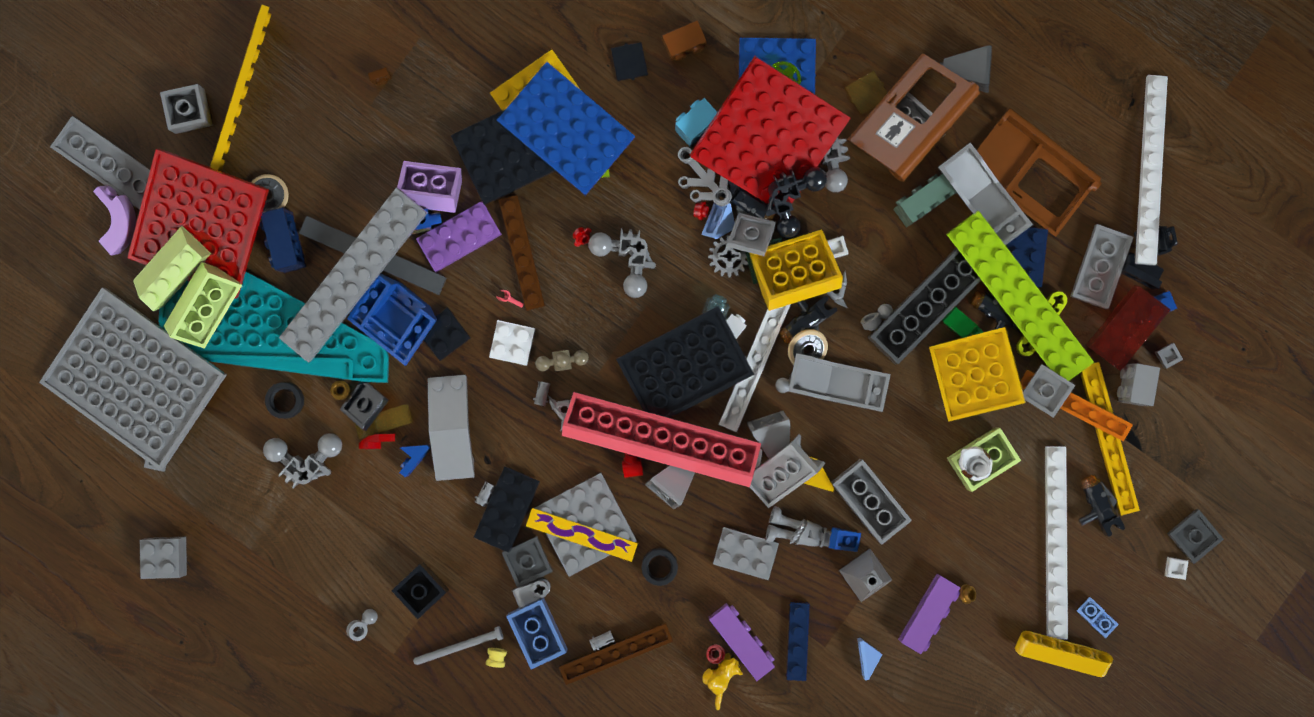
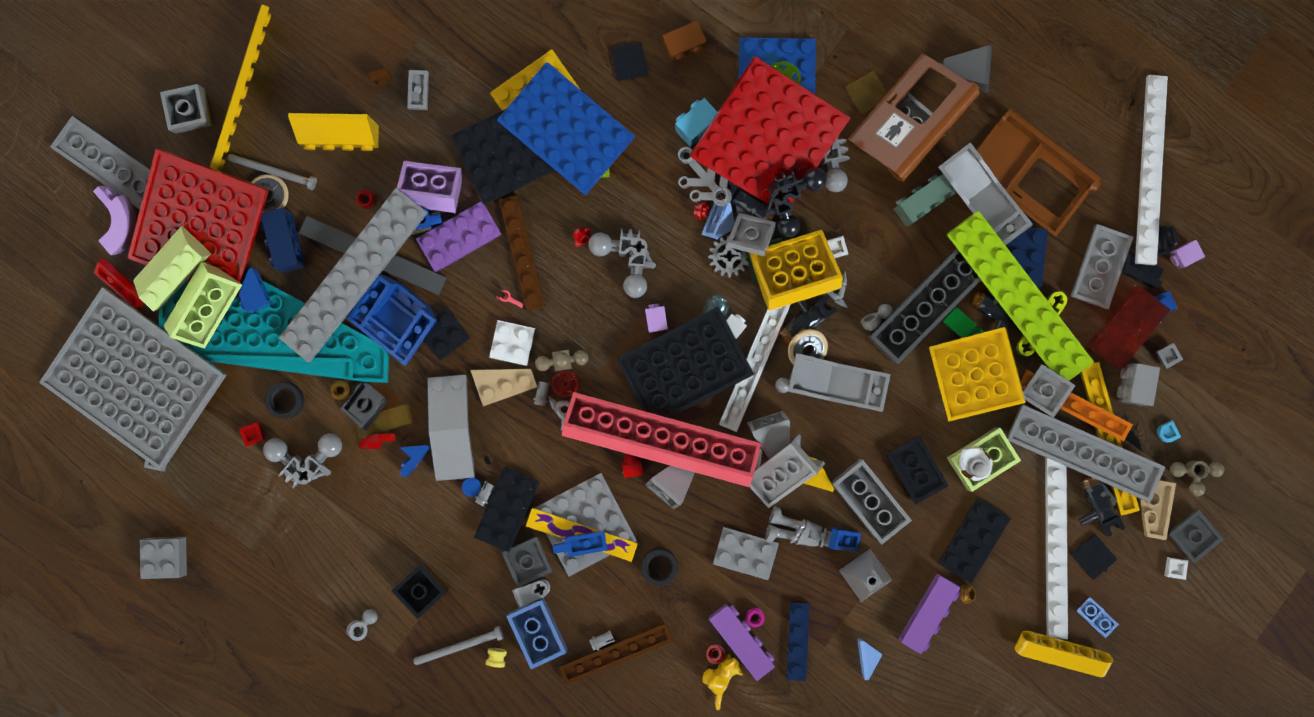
(118, 283): none -> red plate
(252, 434): none -> red plate
(253, 292): none -> blue slope
(309, 182): none -> light grey bar
(334, 131): none -> yellow slope
(359, 199): none -> red plate
(418, 90): none -> light grey plate
(471, 487): none -> blue tile
(502, 384): none -> tan wing
(565, 383): none -> clear red wheel
(582, 544): none -> blue hinge
(656, 318): none -> lavender brick
(757, 623): none -> dark pink plate
(917, 470): none -> black plate
(974, 540): none -> black plate
(1085, 453): none -> light grey plate
(1094, 556): none -> black piece
(1158, 511): none -> tan wing
(1168, 432): none -> medium azure tile
(1186, 254): none -> lavender brick
(1197, 488): none -> dark tan piece

